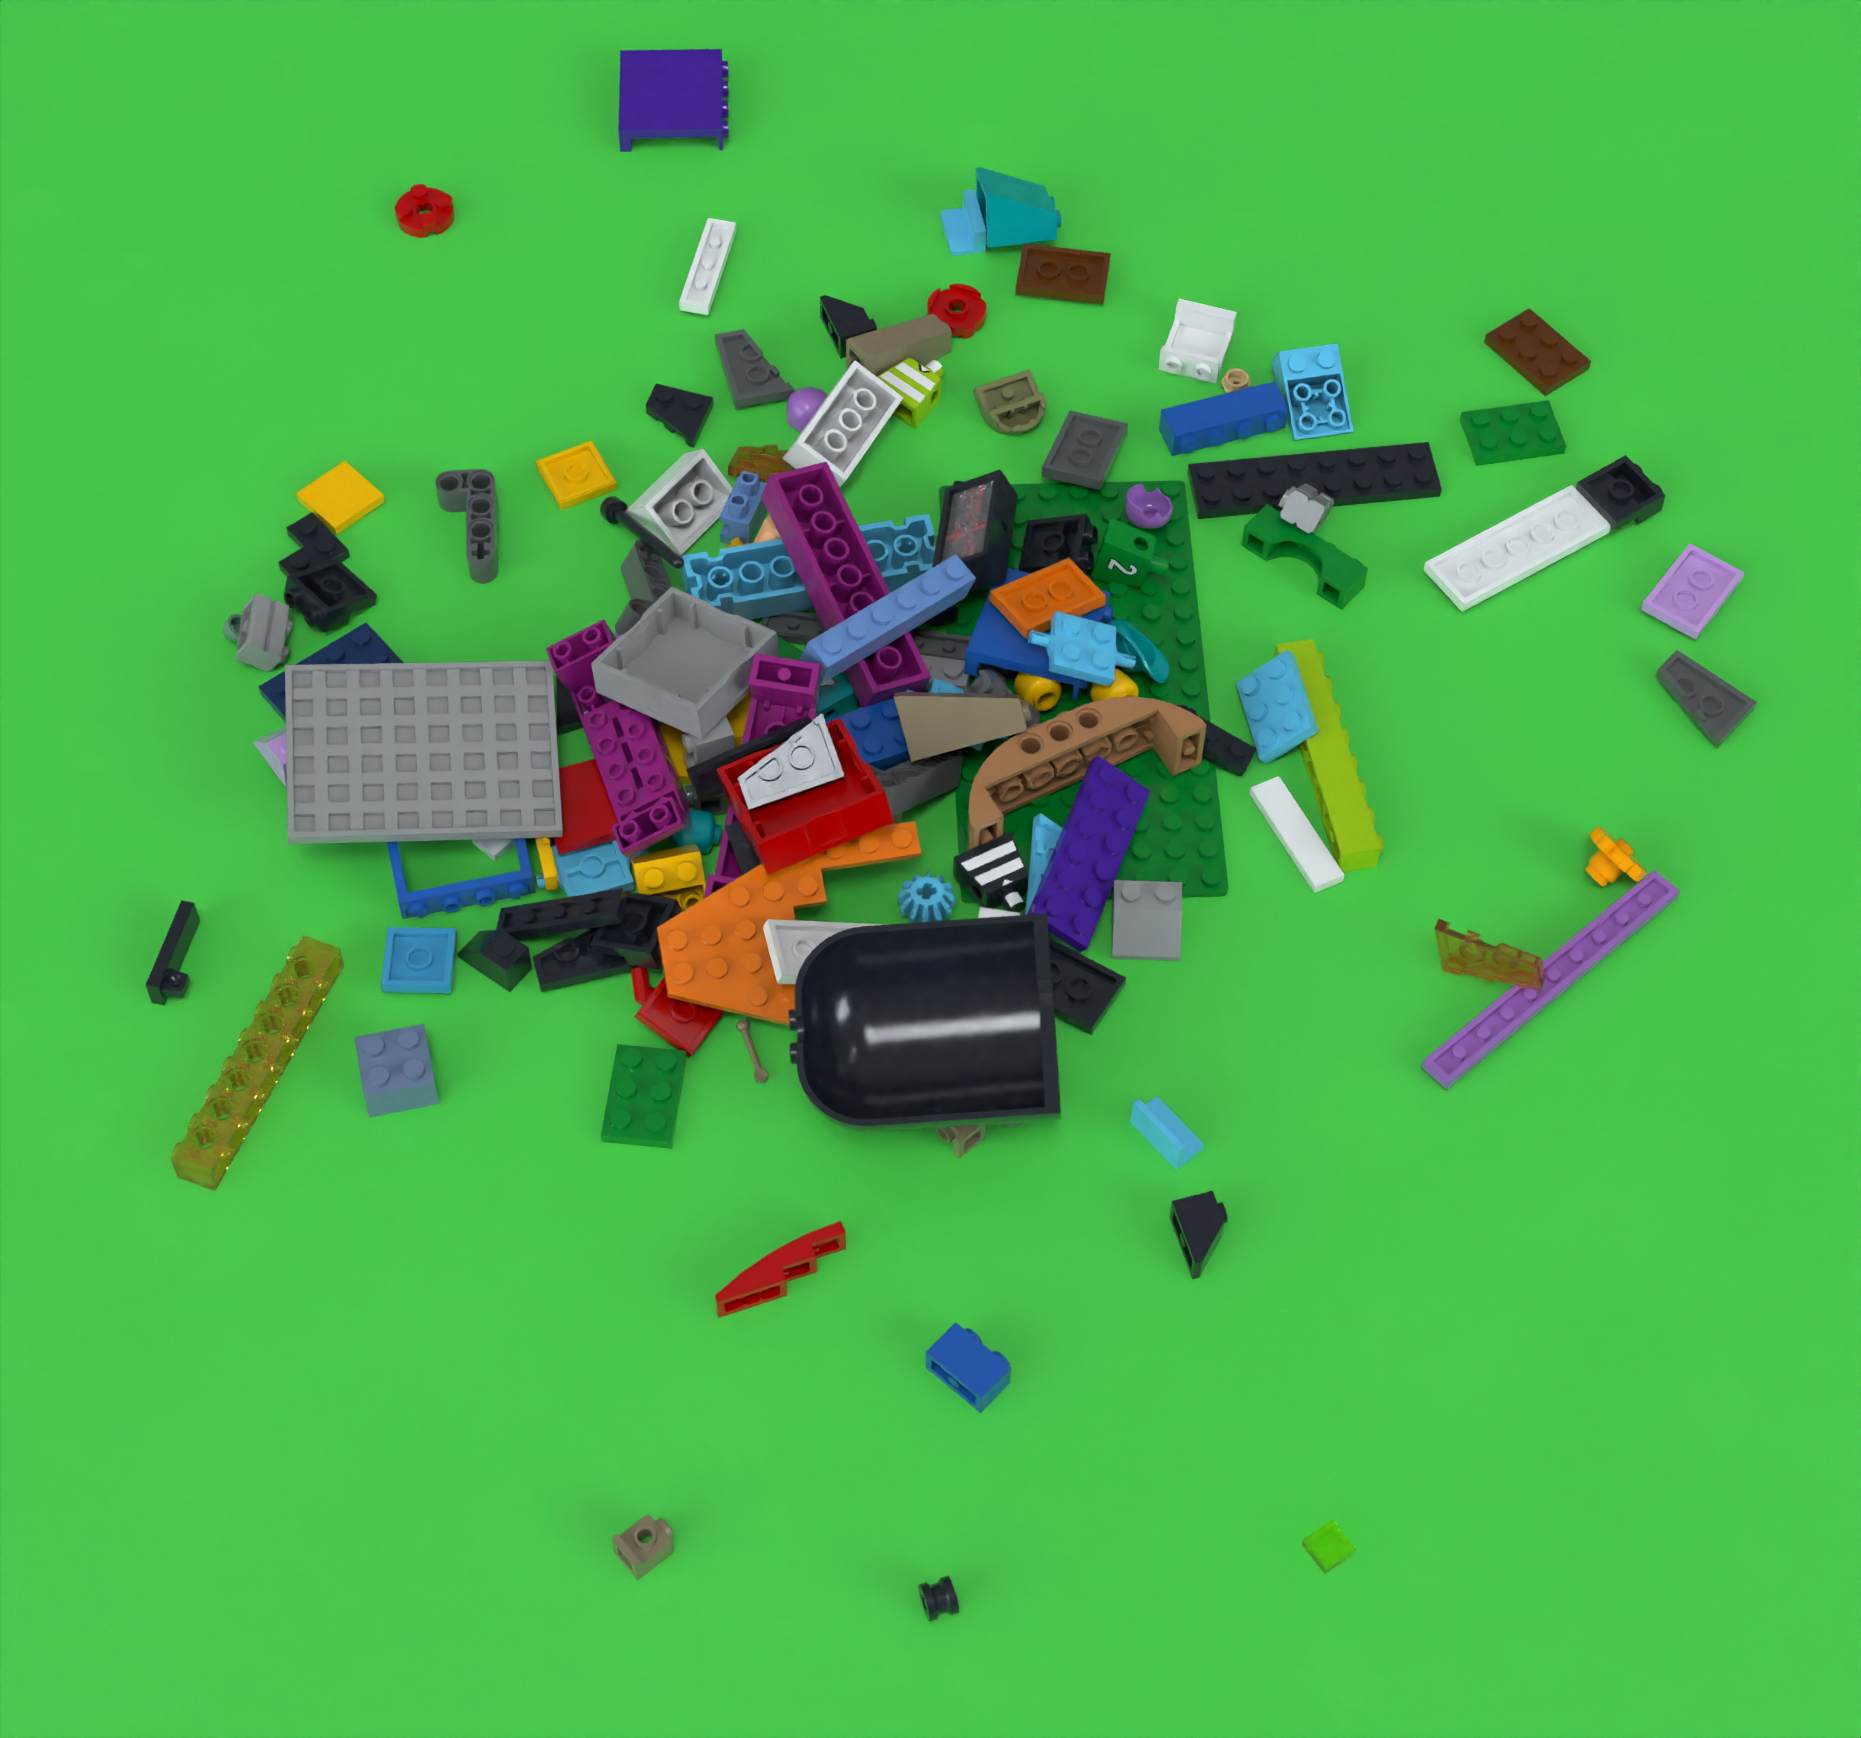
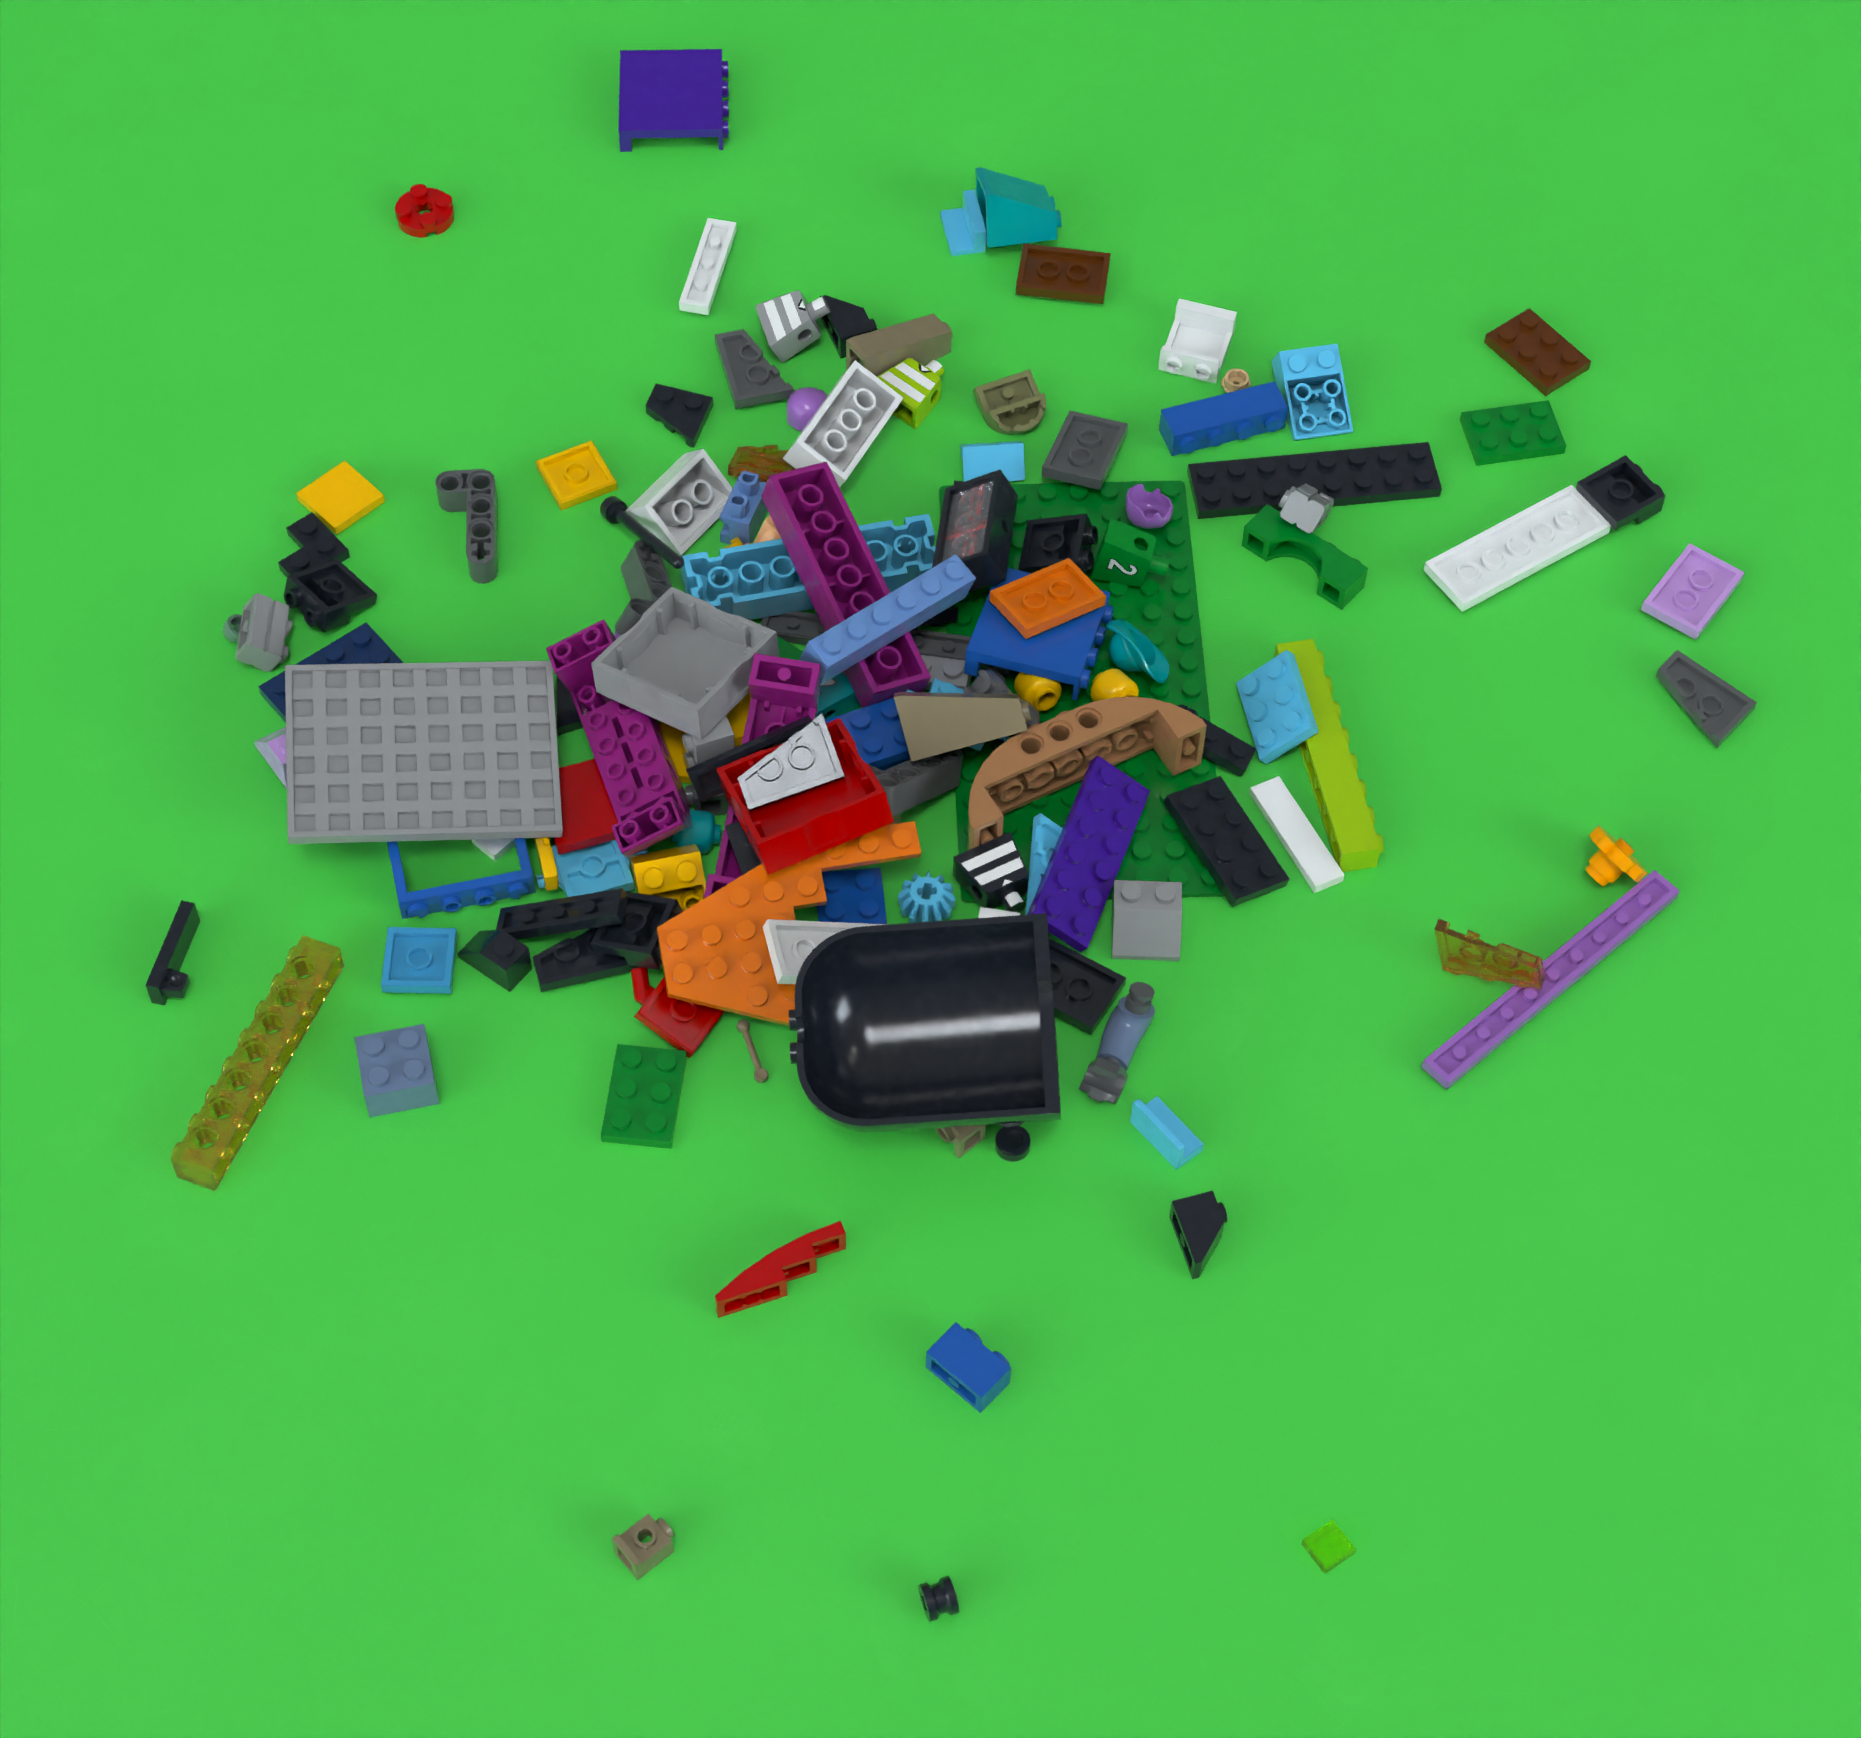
(791, 322): none -> light grey torso
(853, 897): none -> blue plate
(962, 296): red plate -> none
(989, 457): none -> medium azure panel
(1012, 1143): none -> black tile
(1082, 648): medium azure plate -> none
(1120, 1038): none -> piece
(1226, 841): none -> black plate

